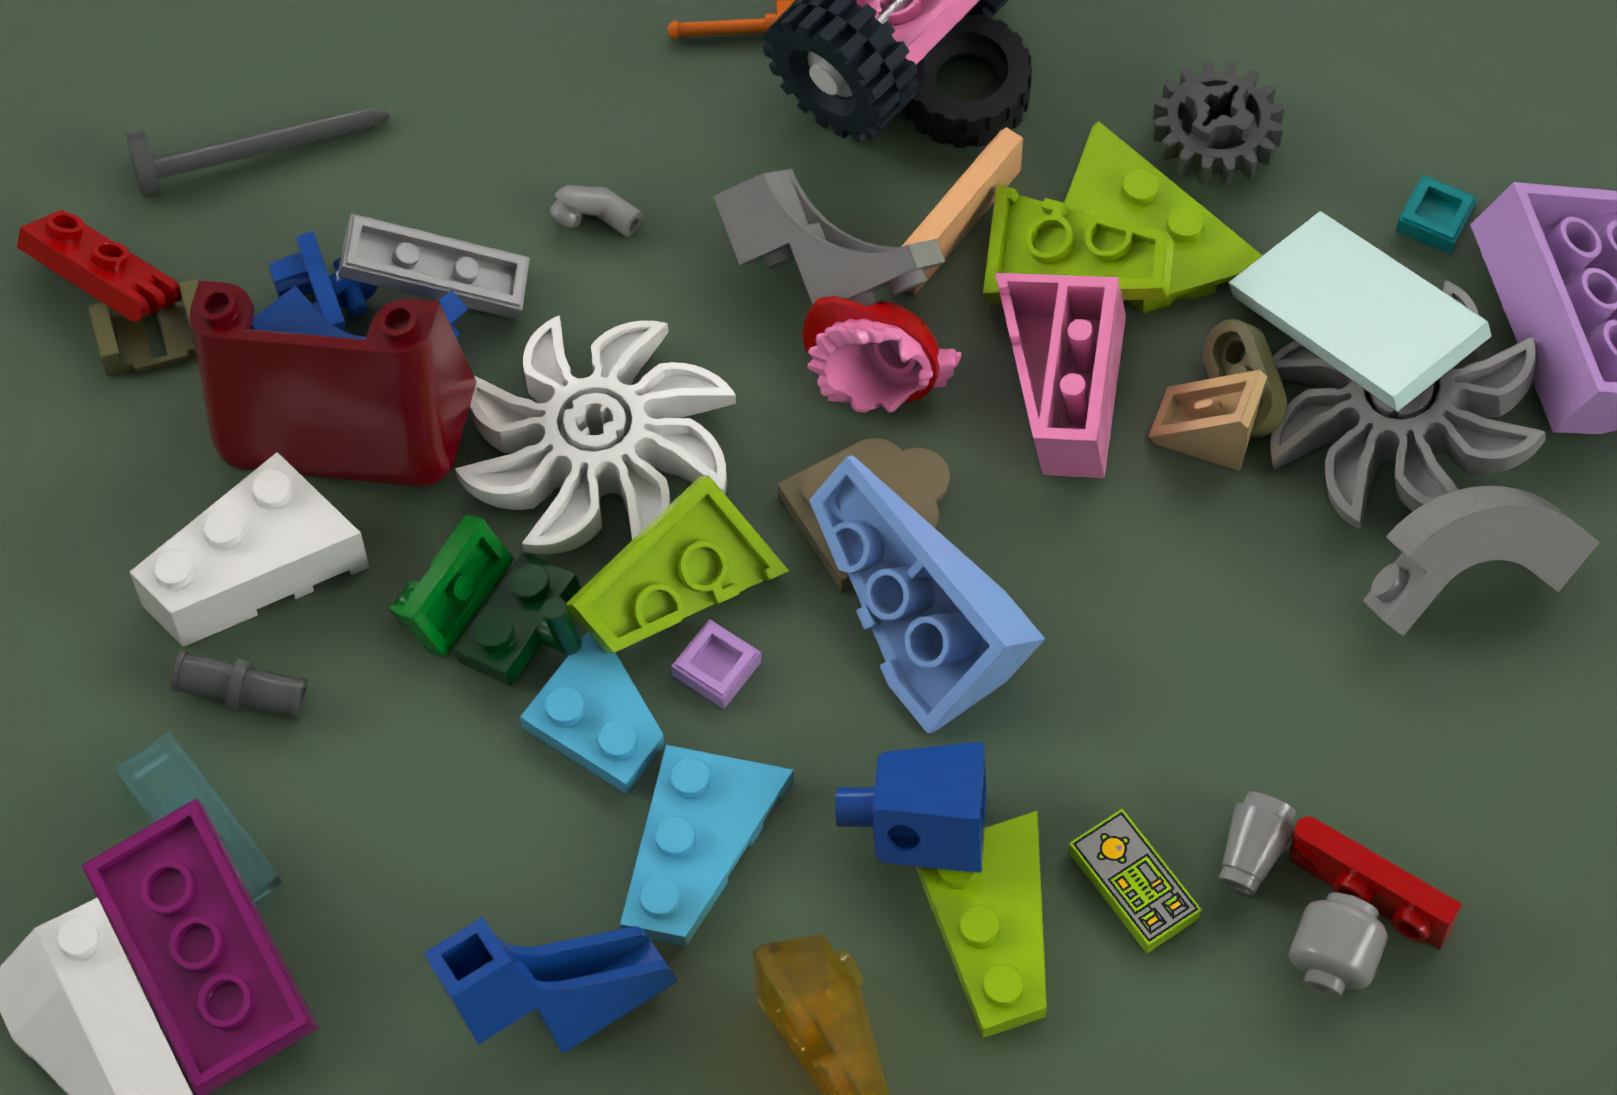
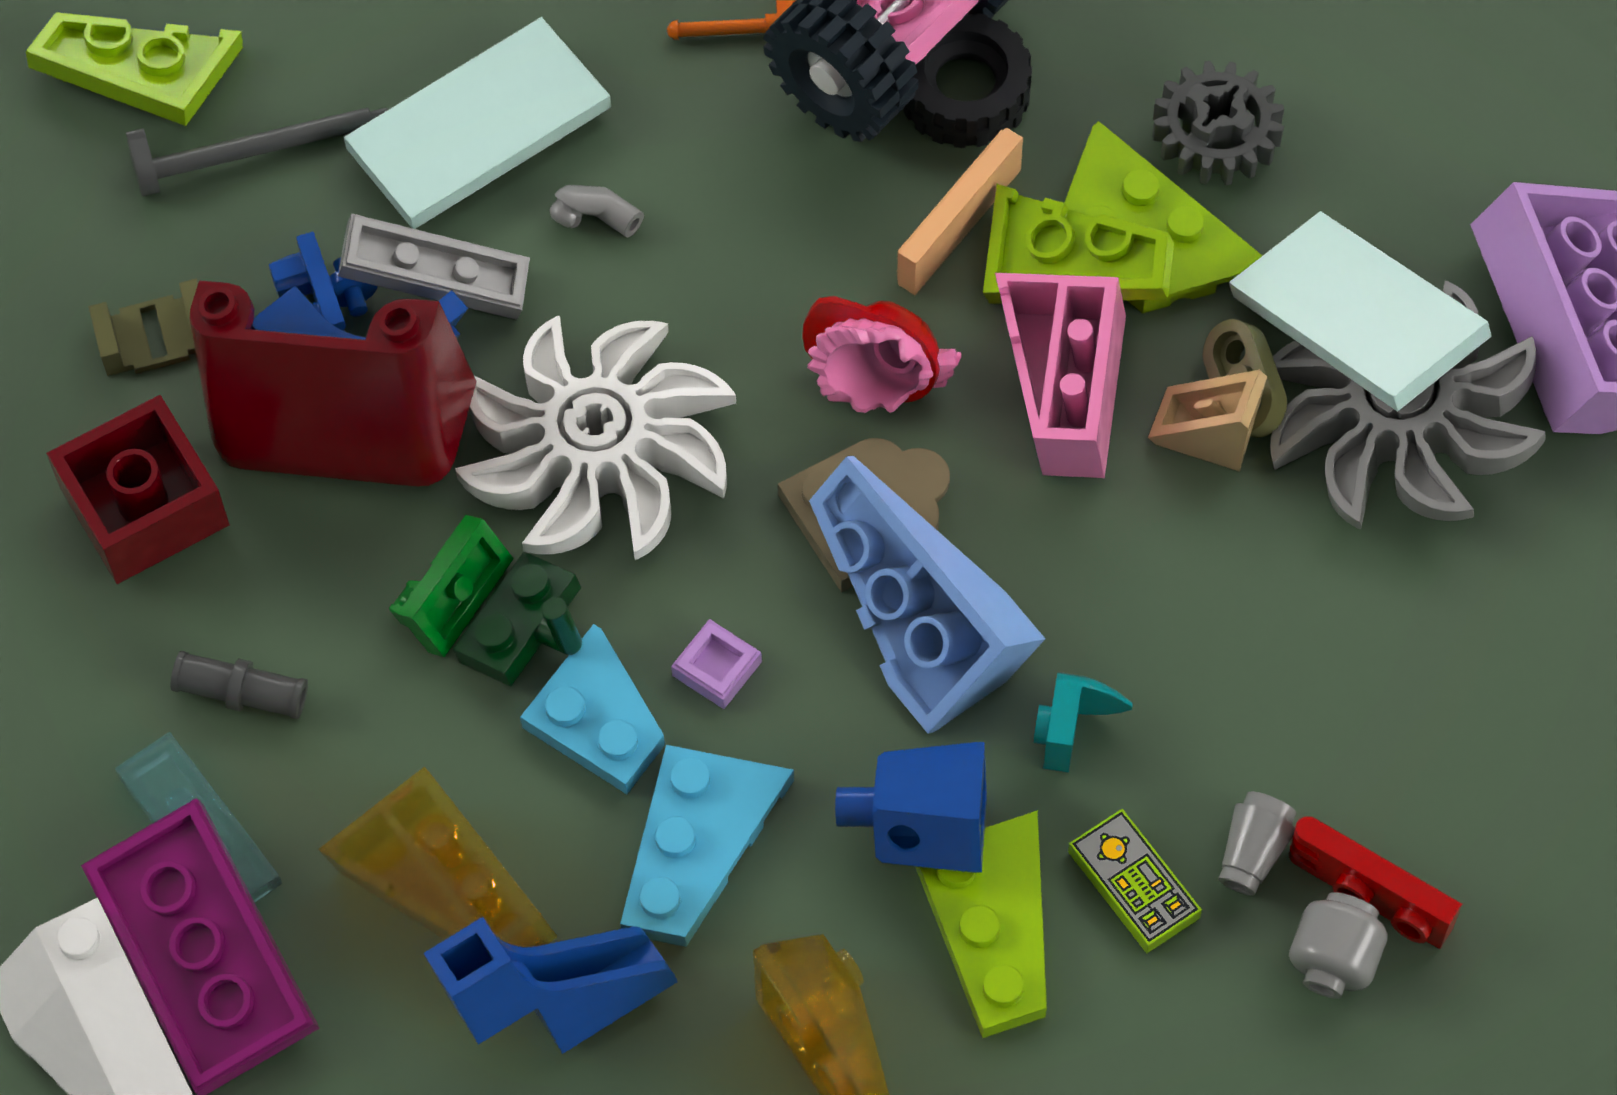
(98, 265): red hinge -> none
(138, 489): none -> dark red brick
(144, 68): none -> lime wing
(247, 551): white wedge -> none
(434, 866): none -> clear yellow wedge
(477, 122): none -> light aqua tile
(678, 565): lime wing -> none
(778, 224): light grey arch -> none
(1058, 722): none -> teal plate
(1436, 214): teal tile -> none
(1468, 530): light grey arch -> none

